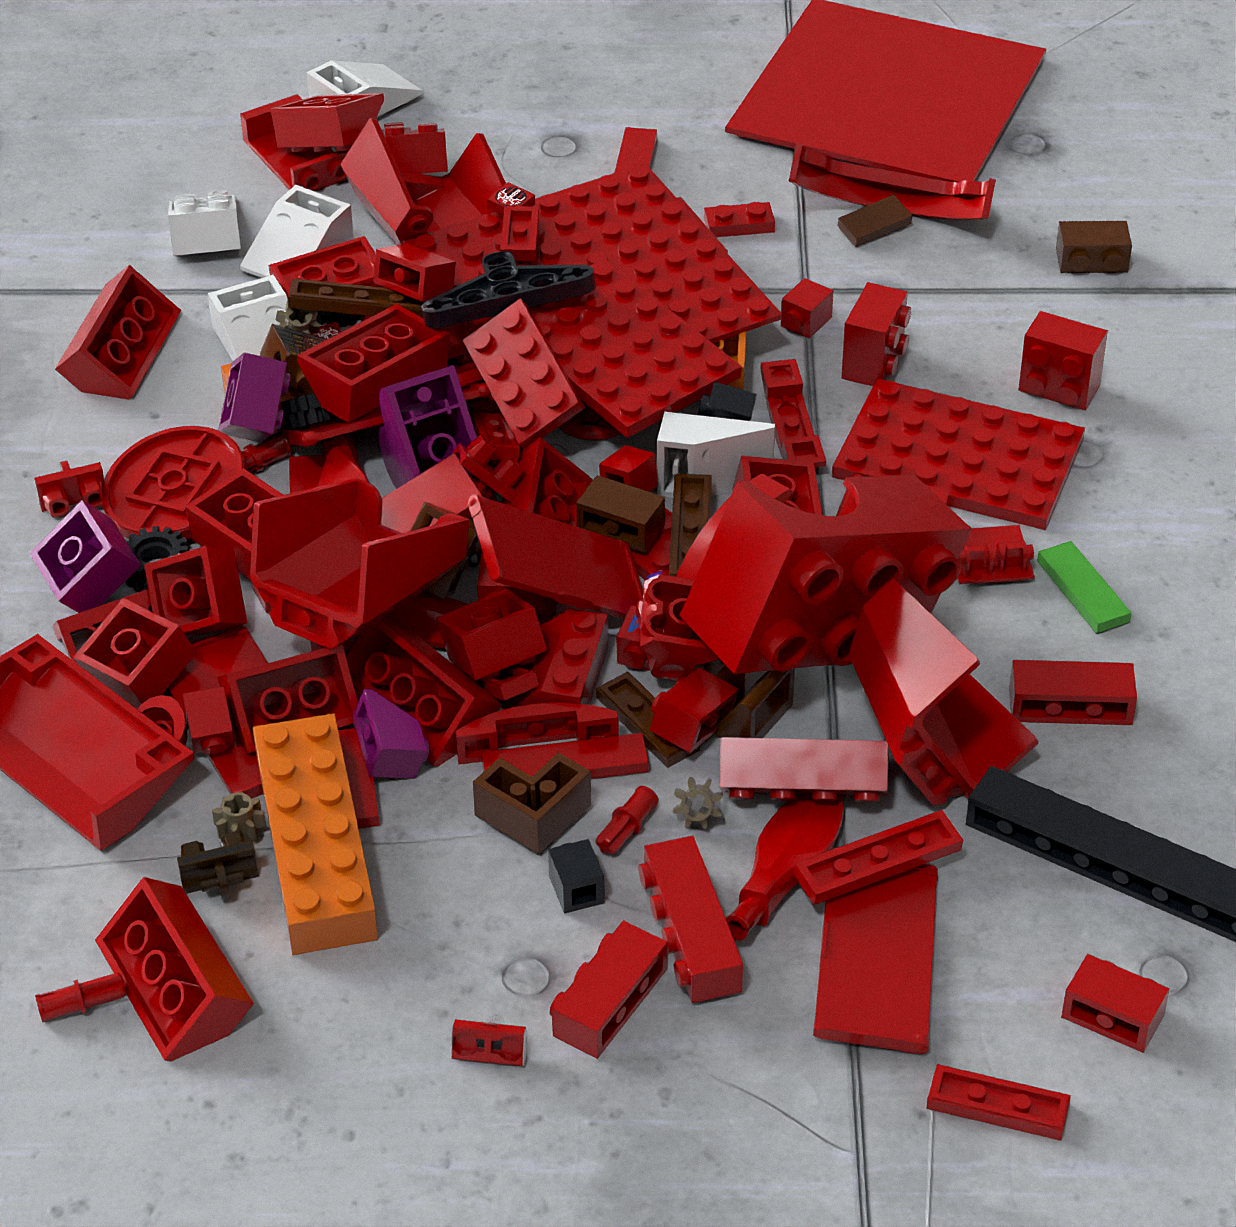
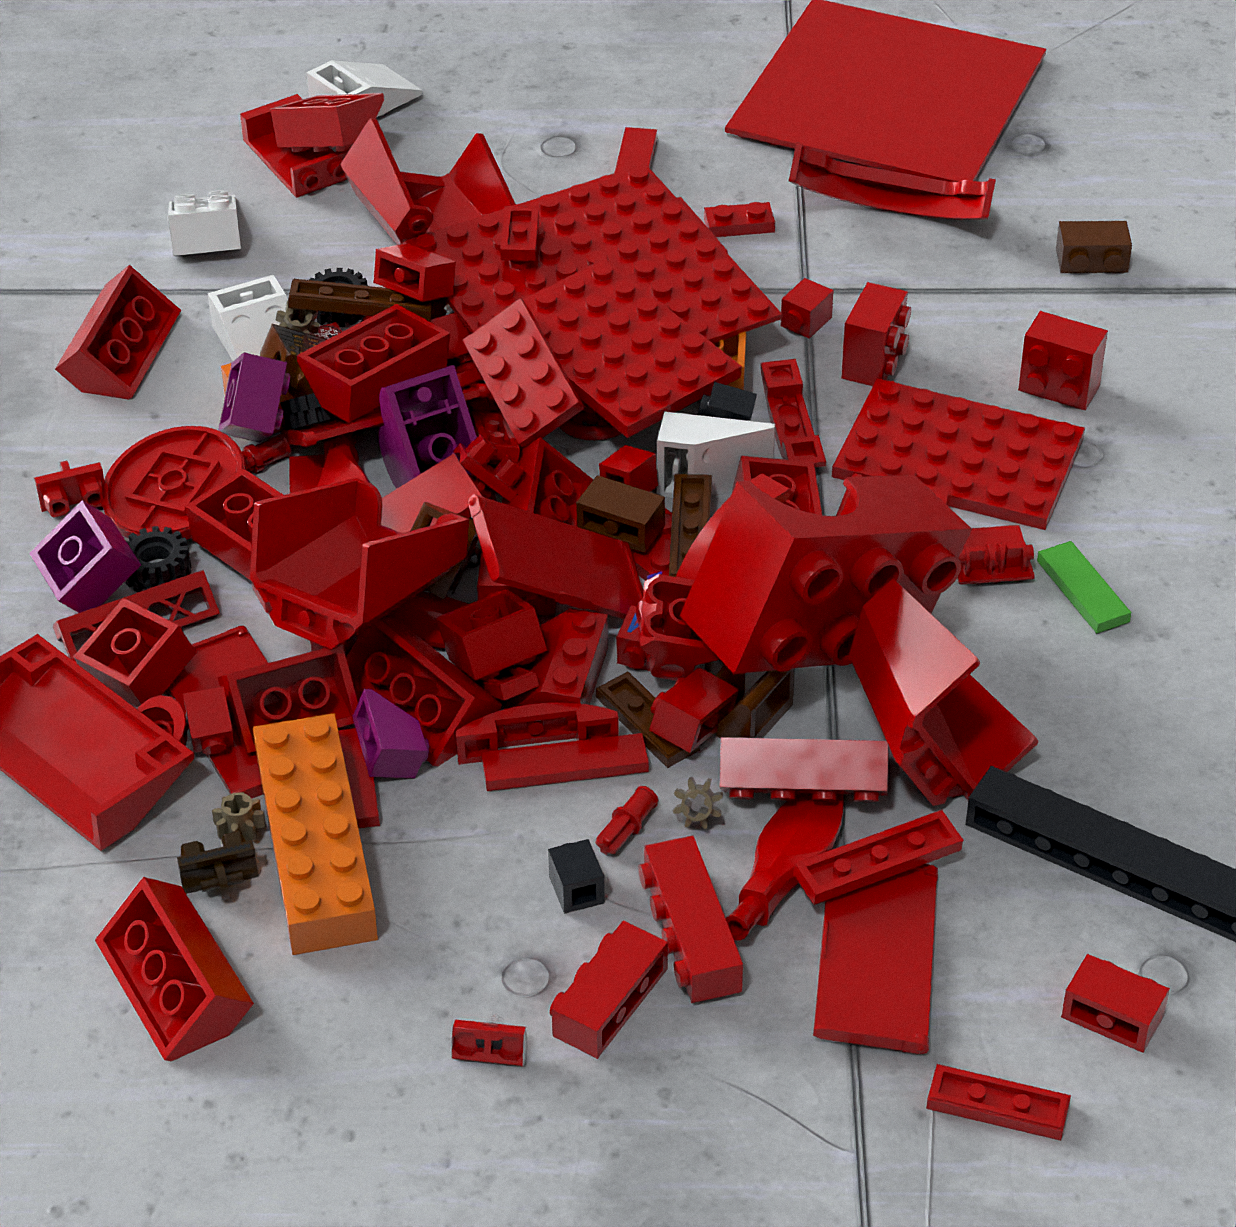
(80, 996): red axle -> none
(198, 590): red slope -> none
(298, 225): white slope -> none
(341, 263): red tile -> none
(418, 149): red brick -> none
(504, 285): black beam -> none
(510, 196): red tile -> none
(535, 806): reddish brown brick -> none
(874, 220): reddish brown tile -> none
(1073, 692): red brick -> none

